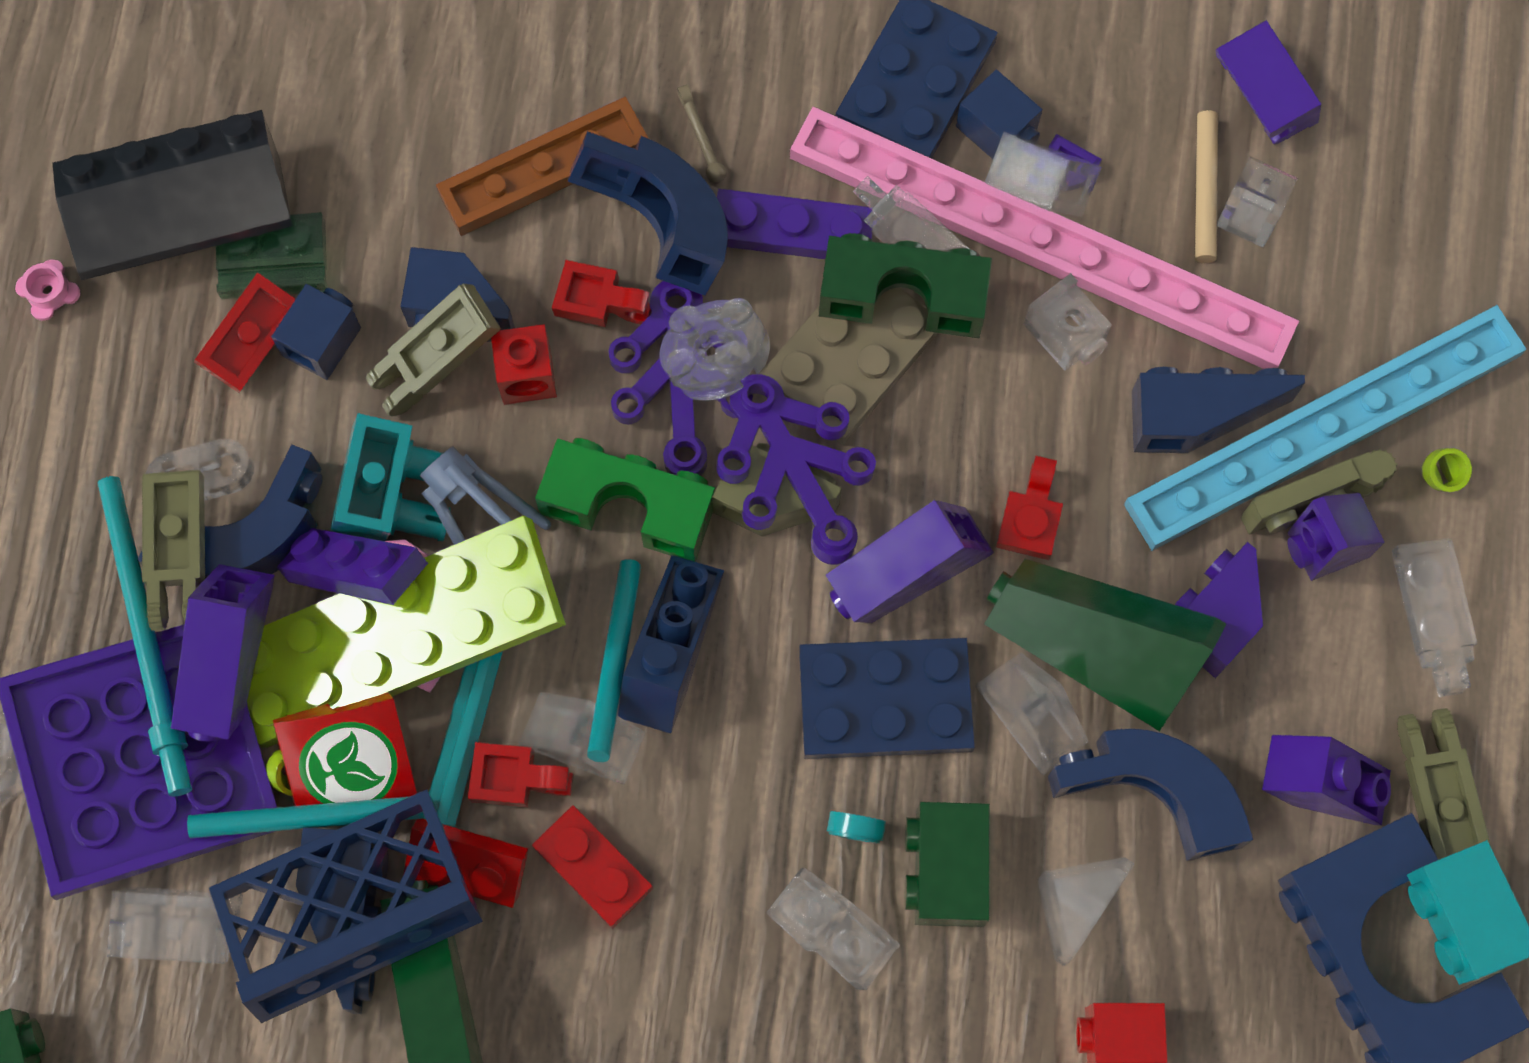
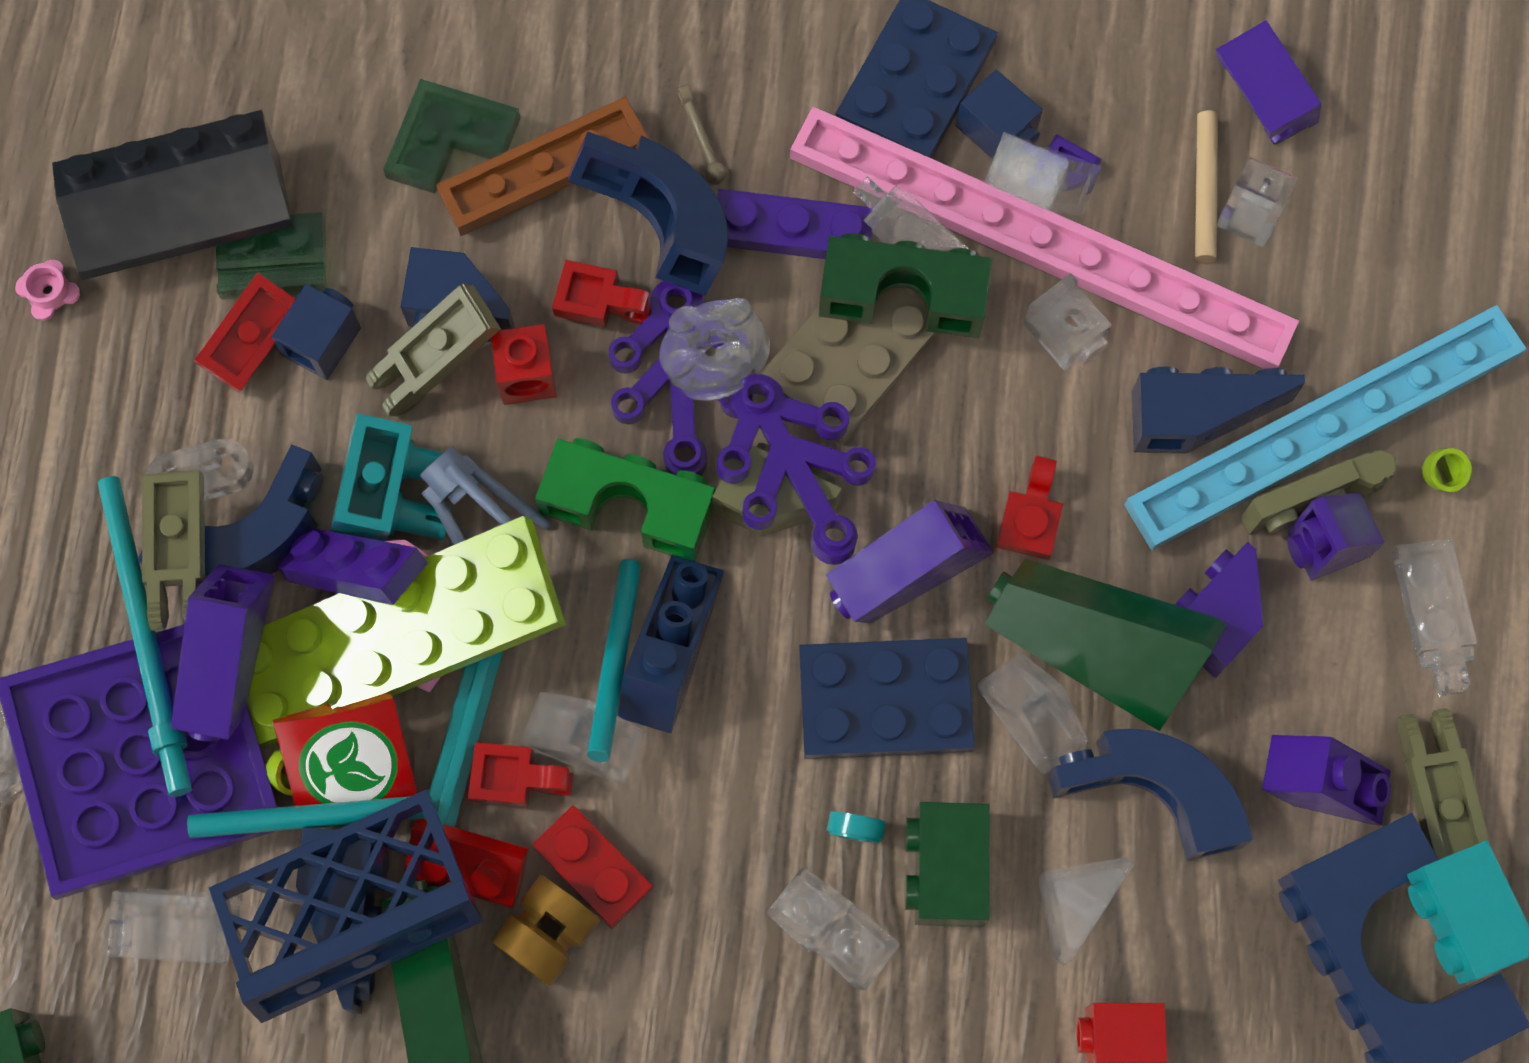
(446, 120): none -> clear green plate
(534, 948): none -> pearl gold wheel

